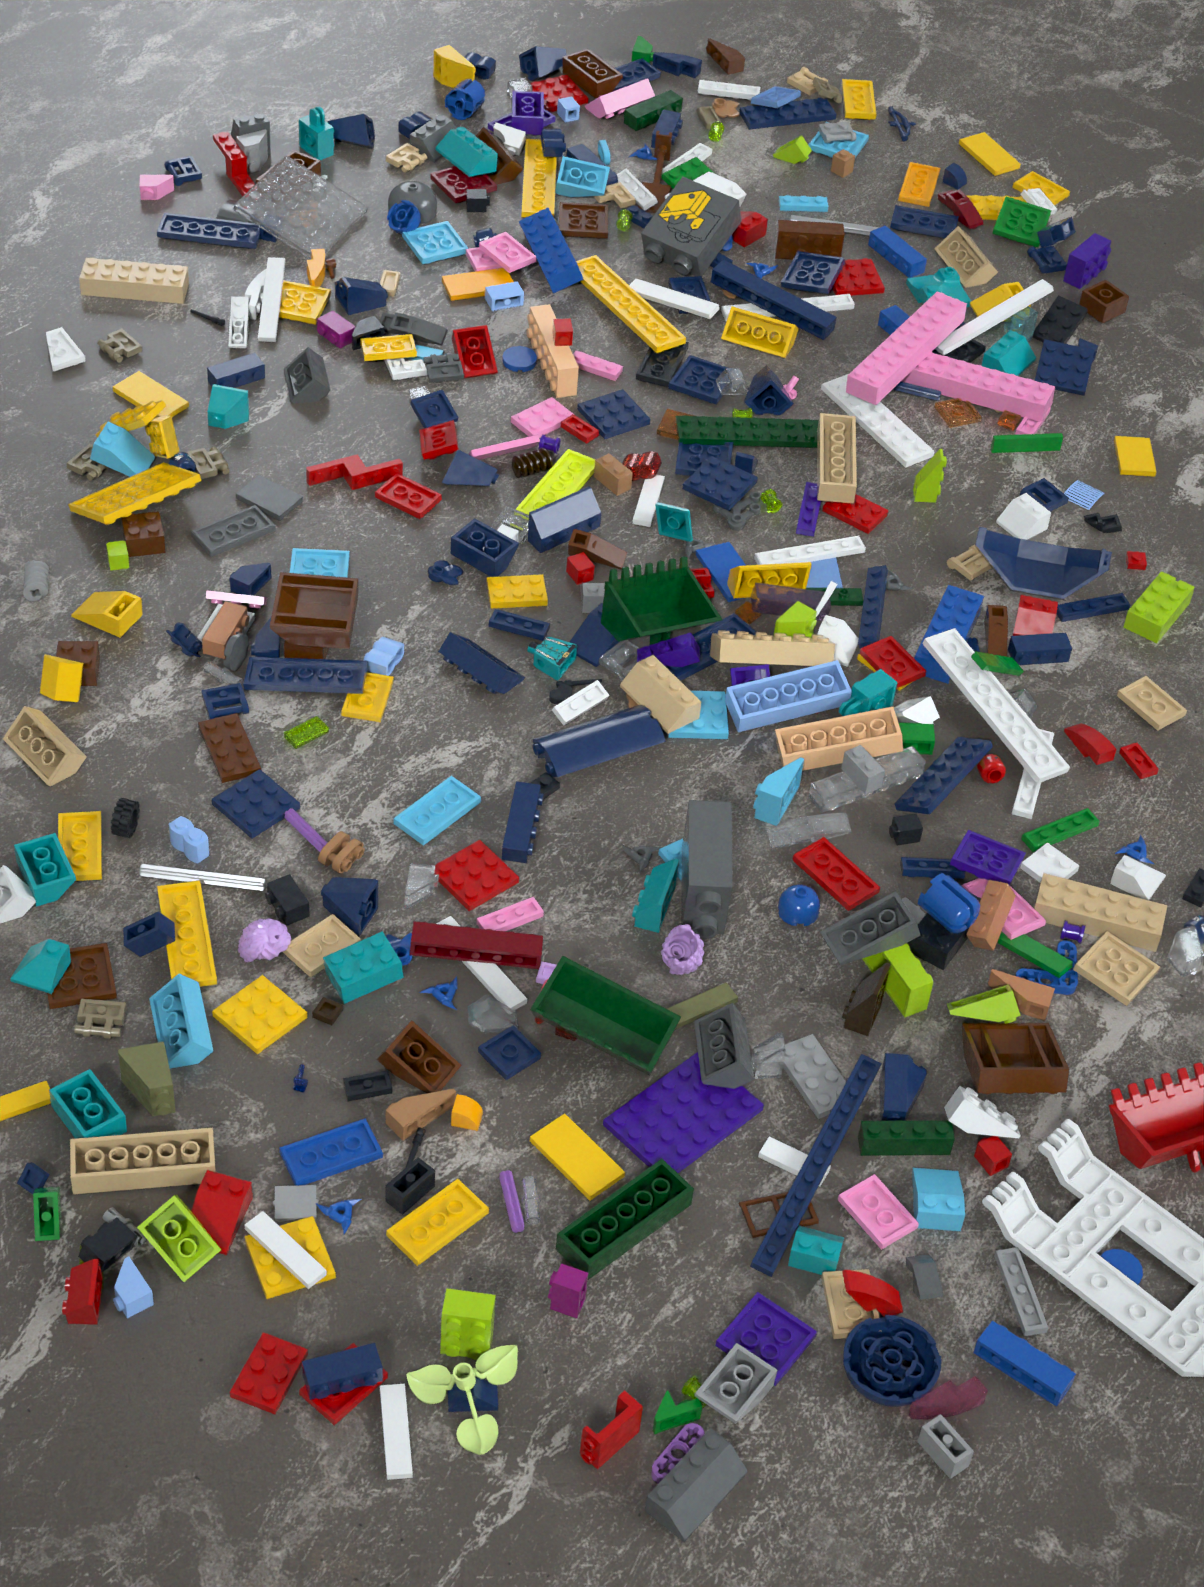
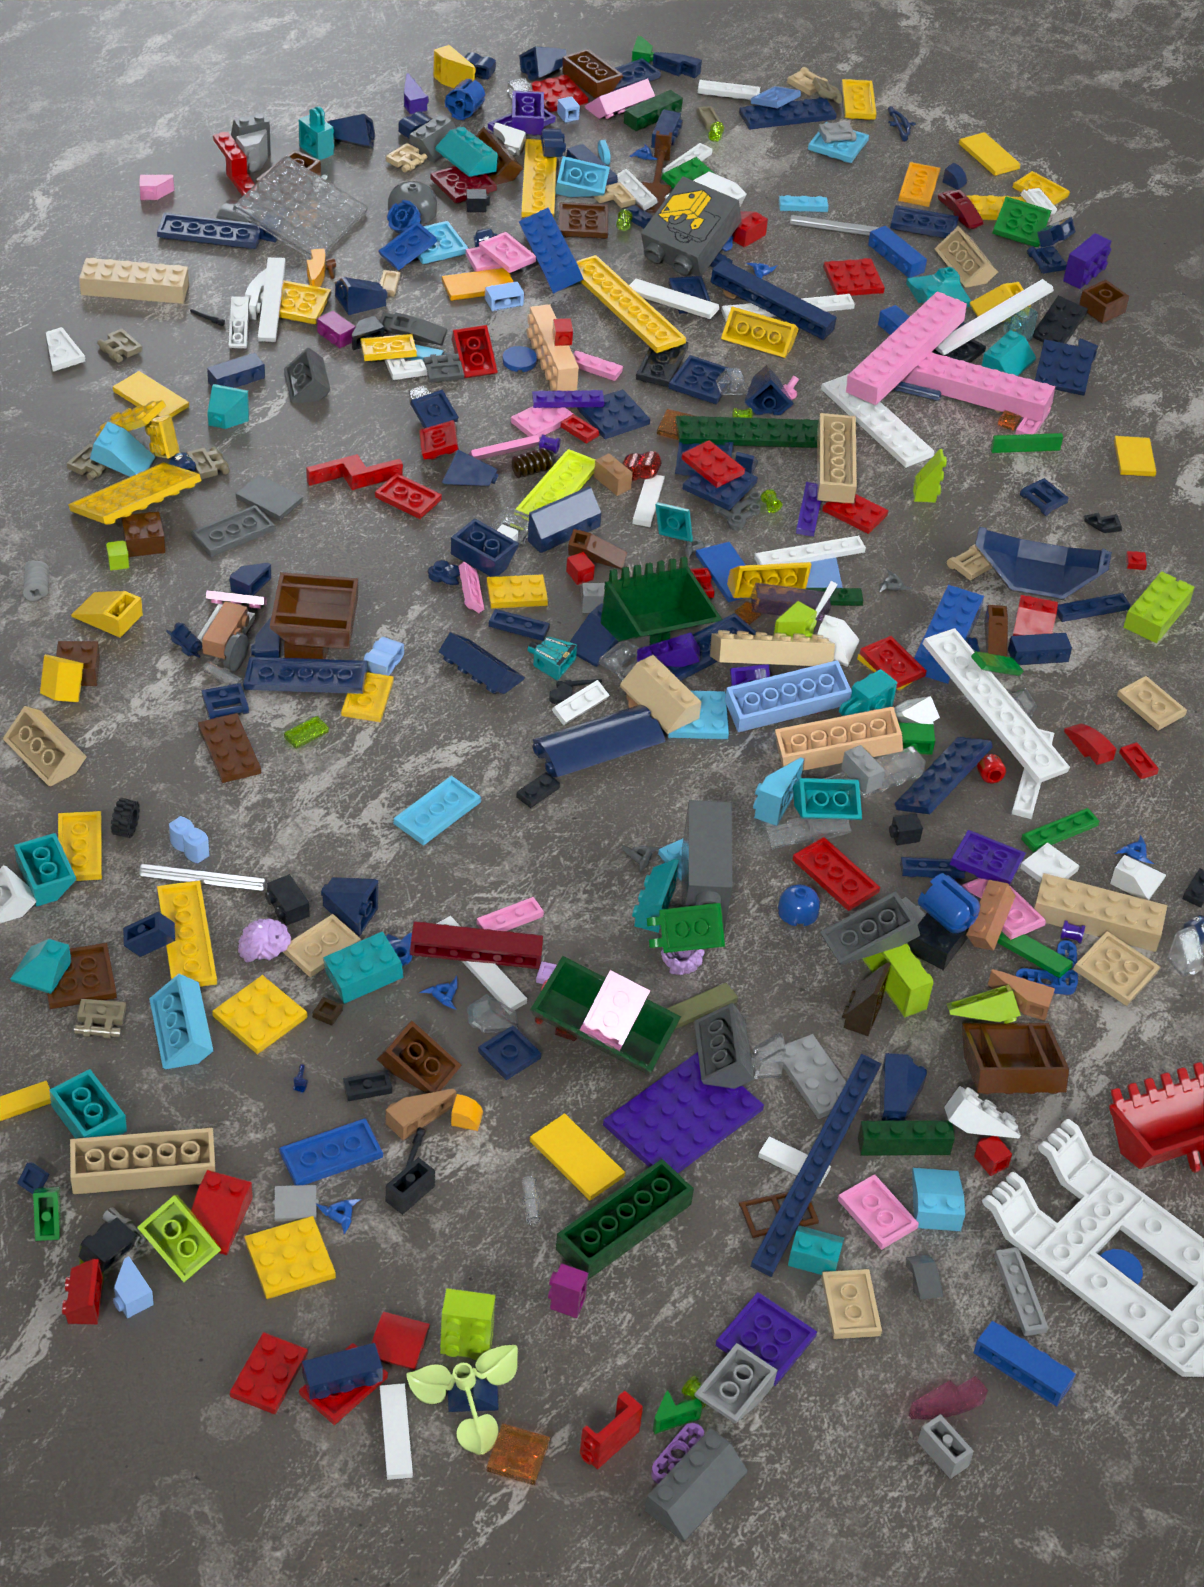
(148, 1077): olive slope -> none
(188, 168): dark blue plate -> none
(255, 803): dark blue plate -> none
(285, 1249): white tile -> none
(305, 829): medium lavender axle -> none
(320, 562): medium azure plate -> none
(341, 852): medium nougat brick -> none
(400, 1340): none -> red slope
(407, 246): none -> blue plate
(414, 98): none -> slope
(420, 884): clear slope -> none
(437, 1222): yellow plate -> none
(471, 587): none -> bright pink plate
(475, 875): red plate -> none
(512, 1201): medium lavender axle -> none
(518, 1454): none -> clear orange plate
(521, 822): dark blue brick -> none
(567, 399): none -> dark purple plate
(615, 1010): none -> plate
(689, 928): none -> green tile
(713, 464): none -> red plate
(725, 108): medium nougat plate -> none
(726, 57): reddish brown slope -> none
(793, 151): lime slope -> none
(808, 237): reddish brown brick -> none
(812, 272): dark blue plate -> none
(827, 799): none -> teal slope
(842, 163): medium nougat brick -> none
(872, 1293): red slope -> none
(873, 605): dark blue plate -> none
(899, 1341): dark blue brick -> none
(957, 412): clear orange tile -> none
(1024, 517): white slope -> none
(1083, 494): light blue sticker -> none

